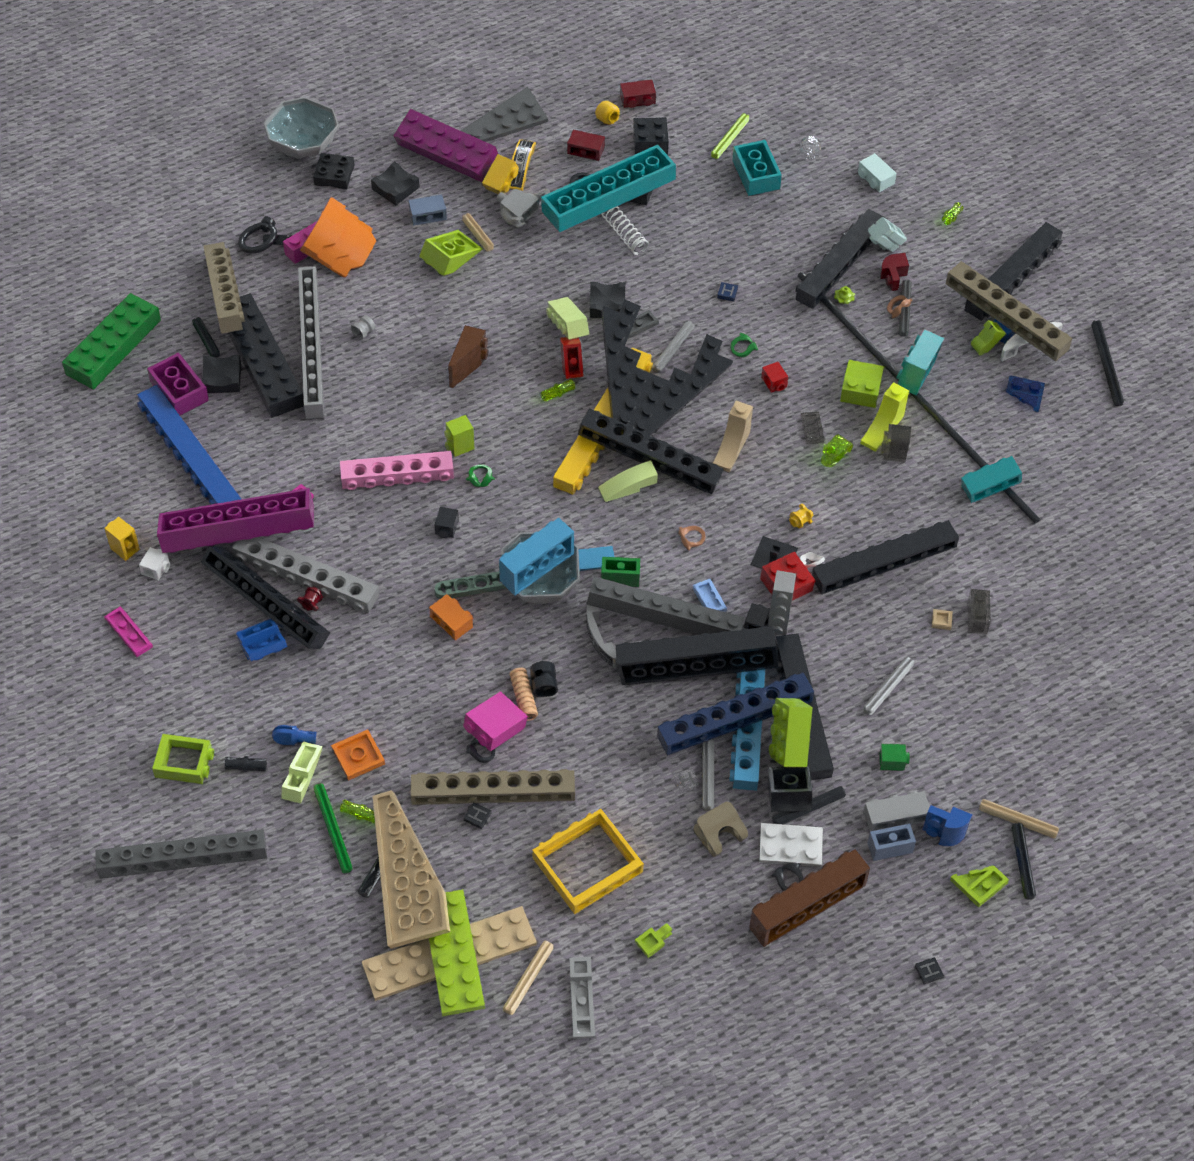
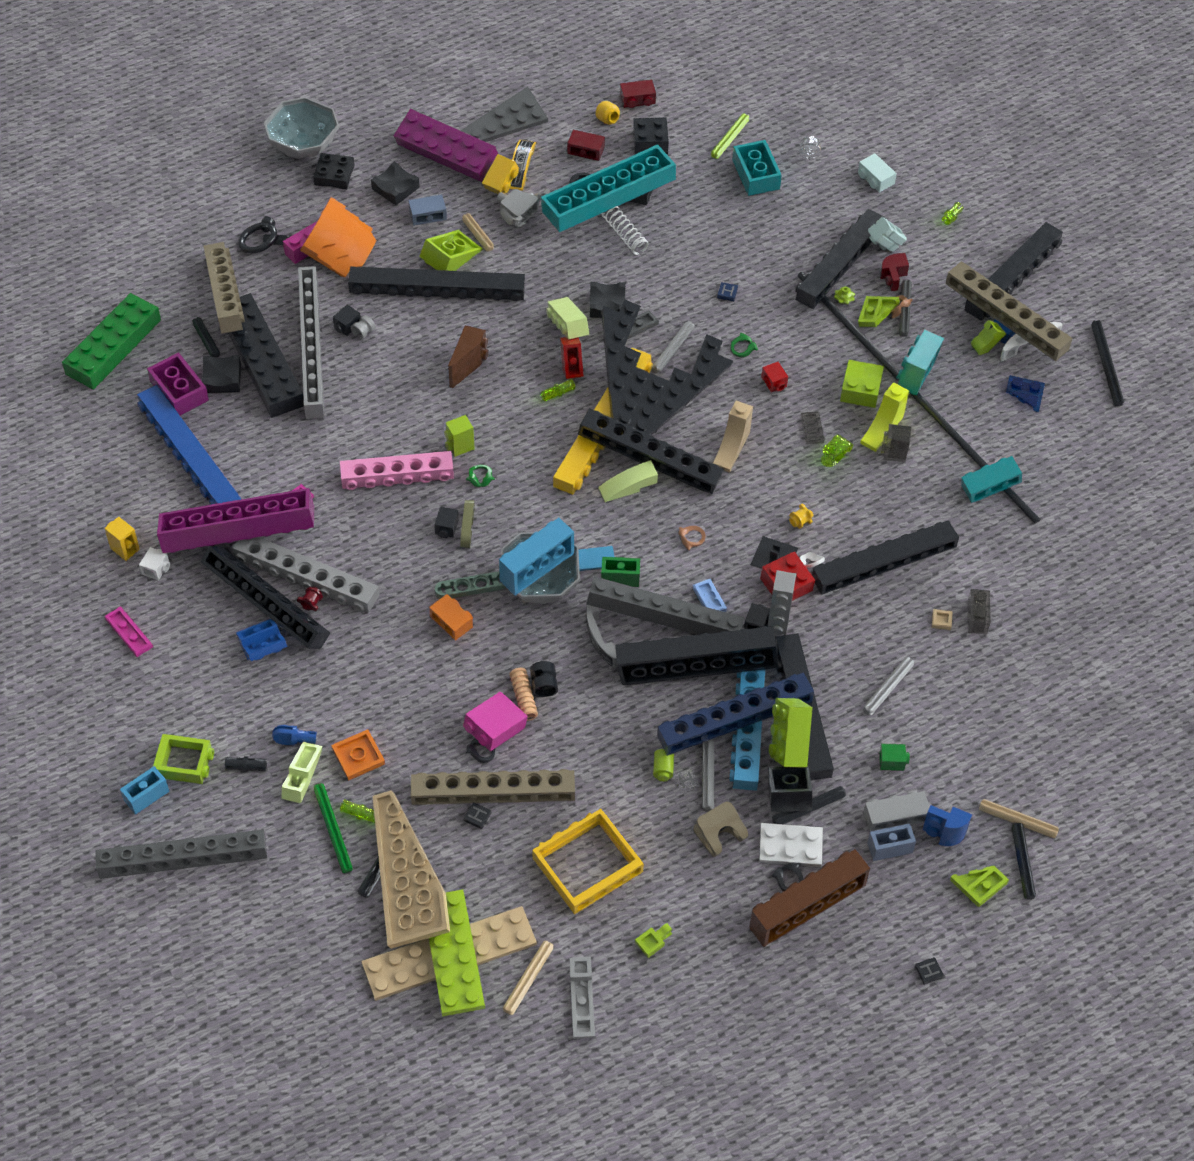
(144, 790): none -> dark azure brick
(345, 318): none -> black brick
(436, 283): none -> black brick
(467, 522): none -> olive beam
(663, 765): none -> lime brick
(876, 310): none -> lime wing

